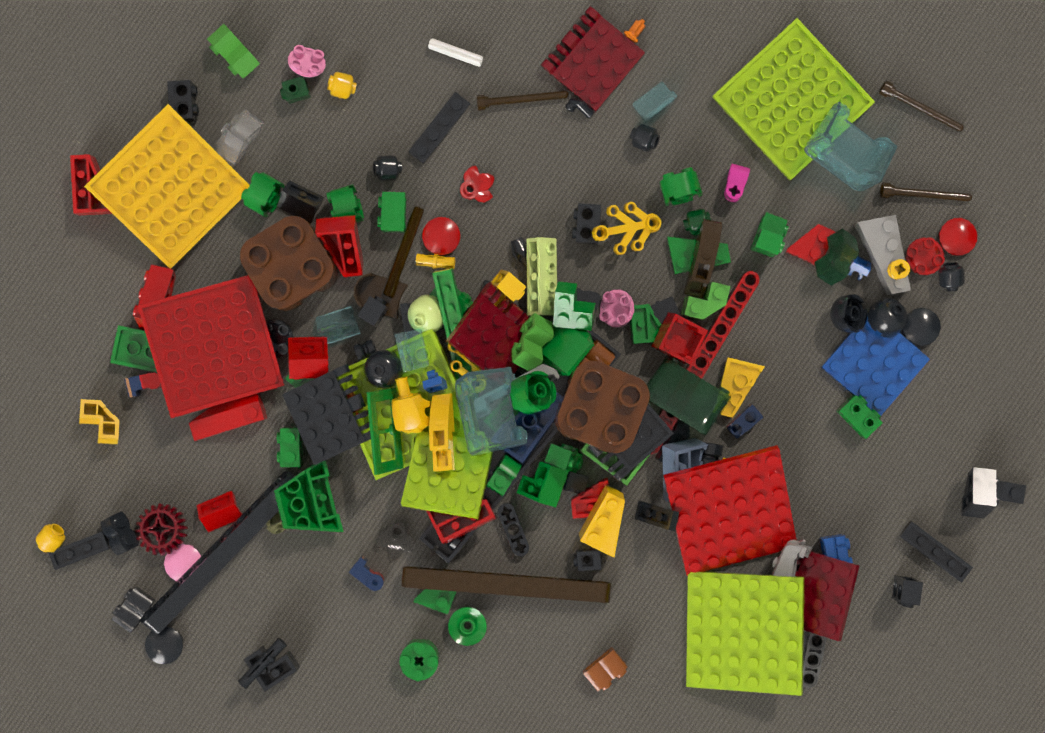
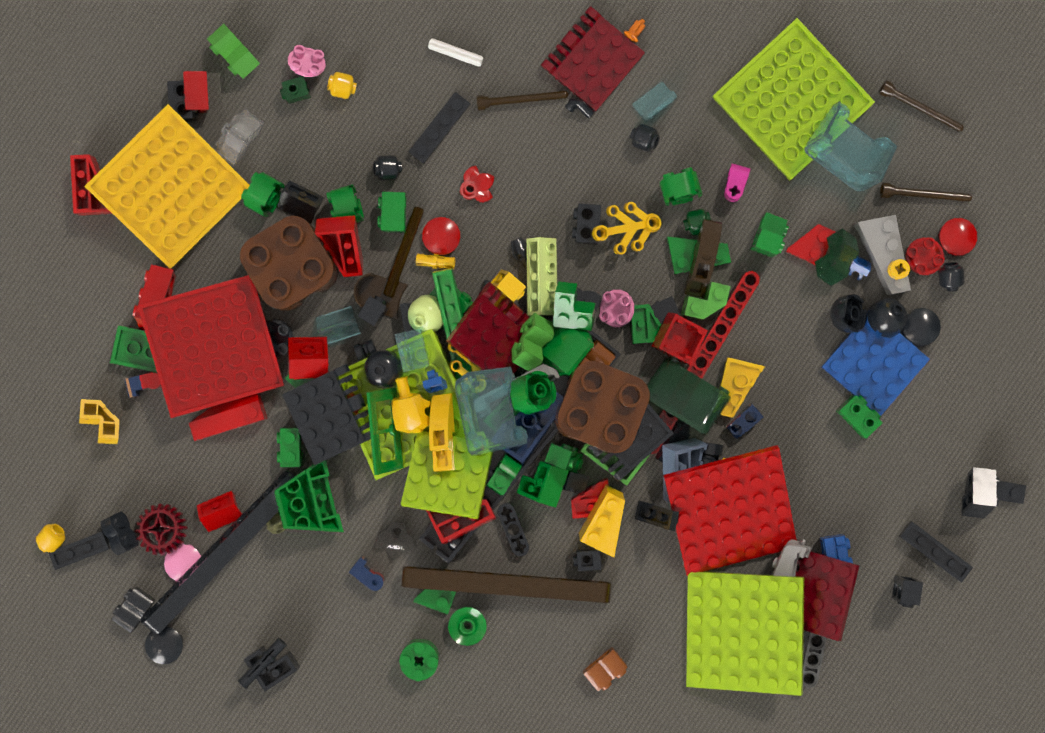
(196, 91): none -> red panel

